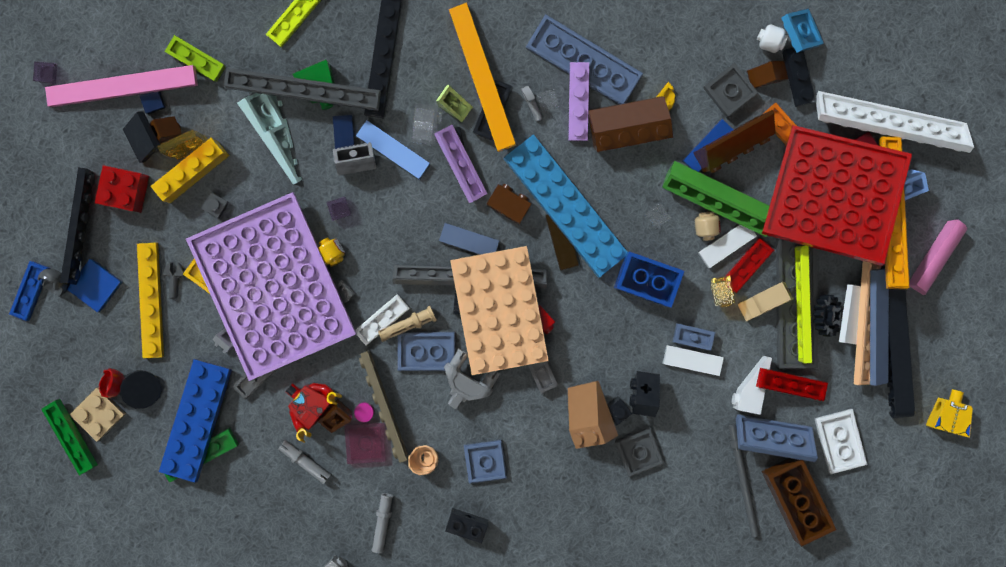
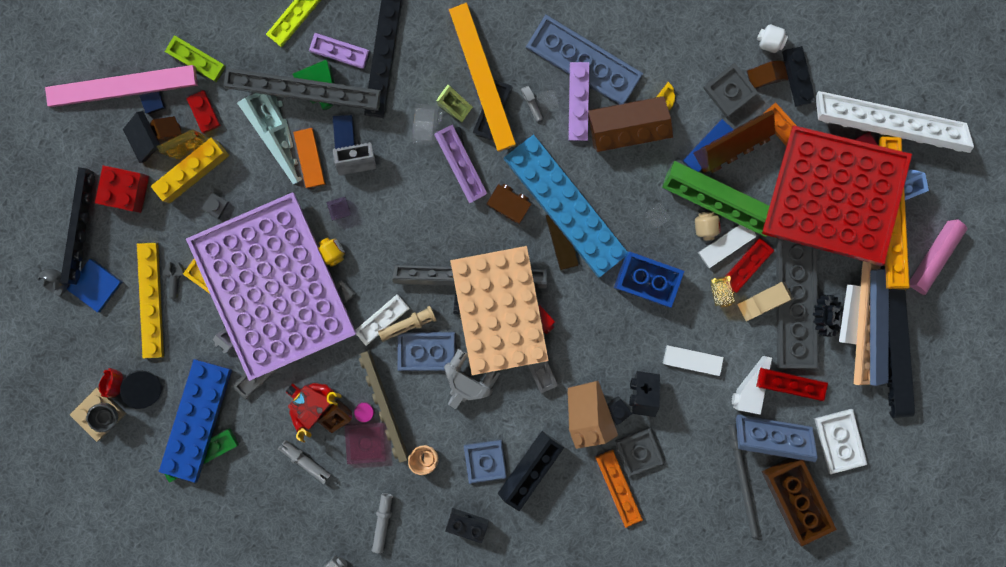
(28, 292): blue tile -> none
(45, 72): clear purple plate -> none
(69, 437): green plate -> none
(102, 417): none -> dark grey hair
(203, 111): none -> red plate
(309, 158): none -> orange tile
(339, 51): none -> lavender tile
(393, 149): light blue tile -> none
(468, 240): sand blue tile -> none
(530, 471): none -> black brick
(619, 488): none -> orange tile
(693, 337): sand blue plate -> none
(802, 30): dark azure plate -> none
(803, 304): neon yellow tile -> none
(951, 415): yellow torso -> none

